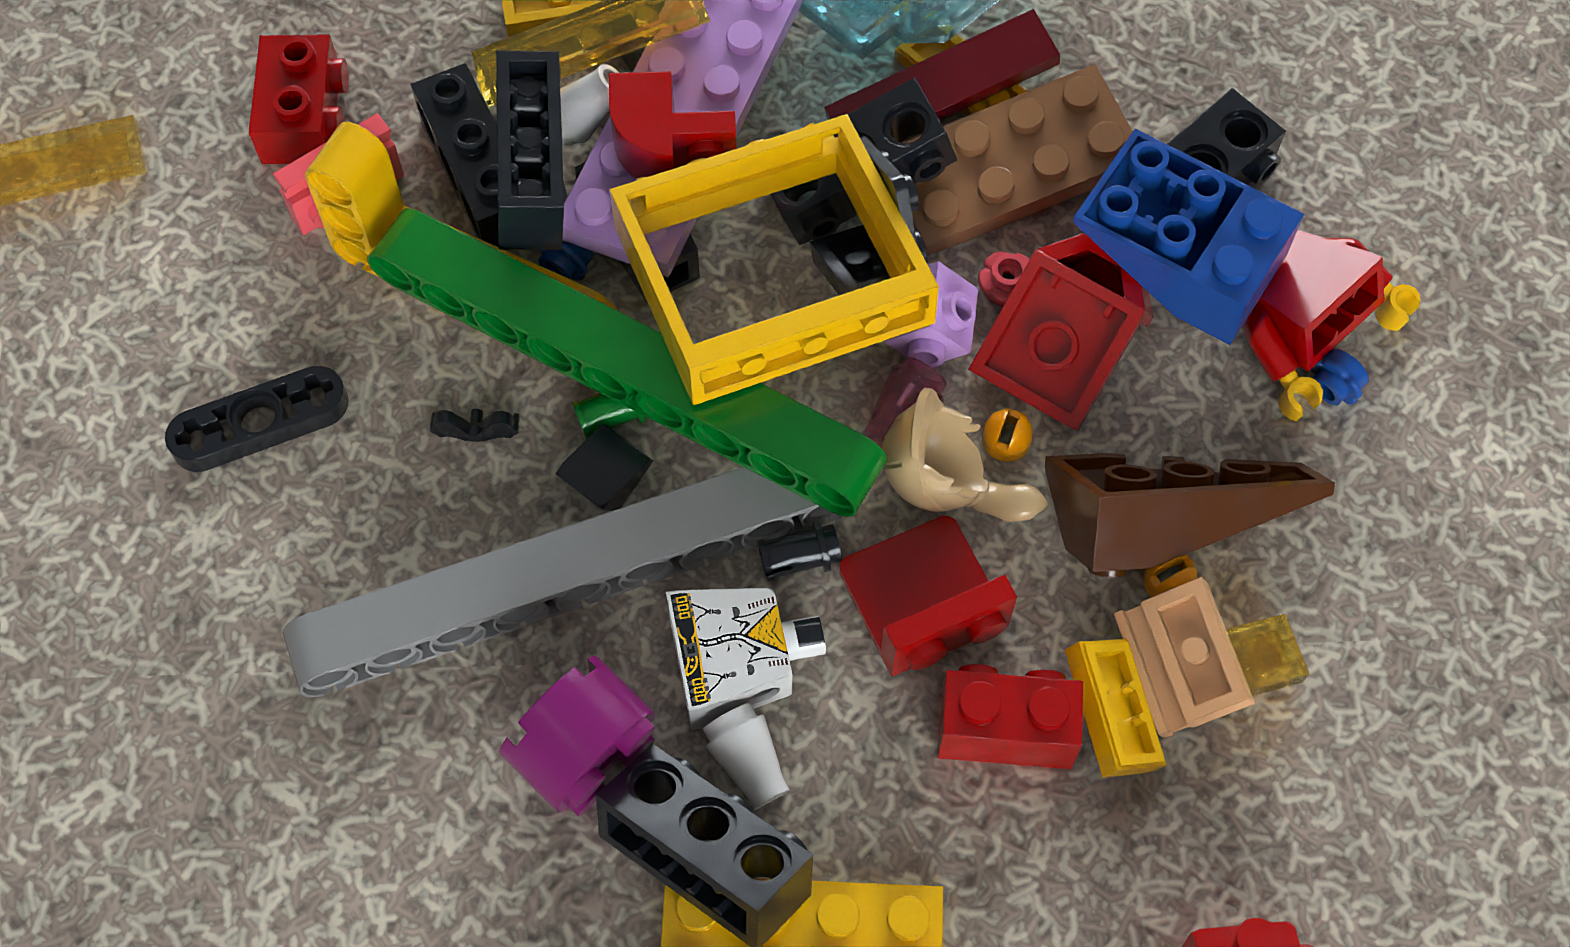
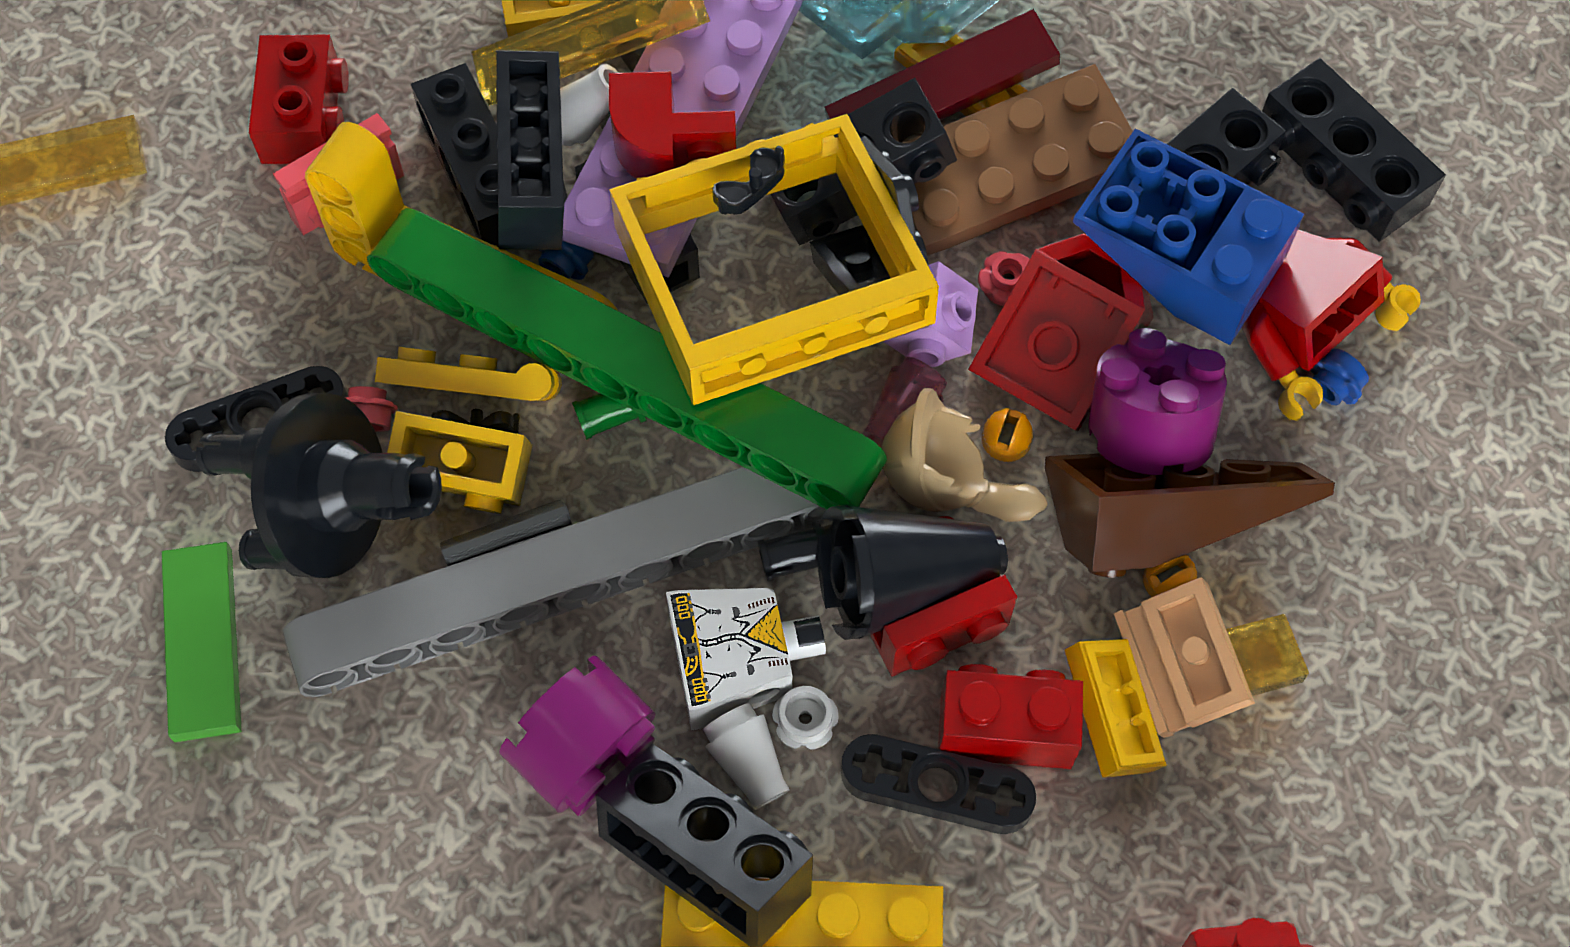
(200, 642): none -> bright green tile
(319, 485): none -> black piece
(374, 405): none -> coral plate
(471, 459): none -> yellow brick
(472, 376): none -> yellow plate
(506, 532): none -> dark grey slope
(605, 468): black slope -> none
(764, 174): none -> black piece
(800, 701): none -> white plate
(899, 563): none -> black cone
(959, 766): none -> black beam
(1157, 403): none -> magenta brick
(1352, 150): none -> black brick

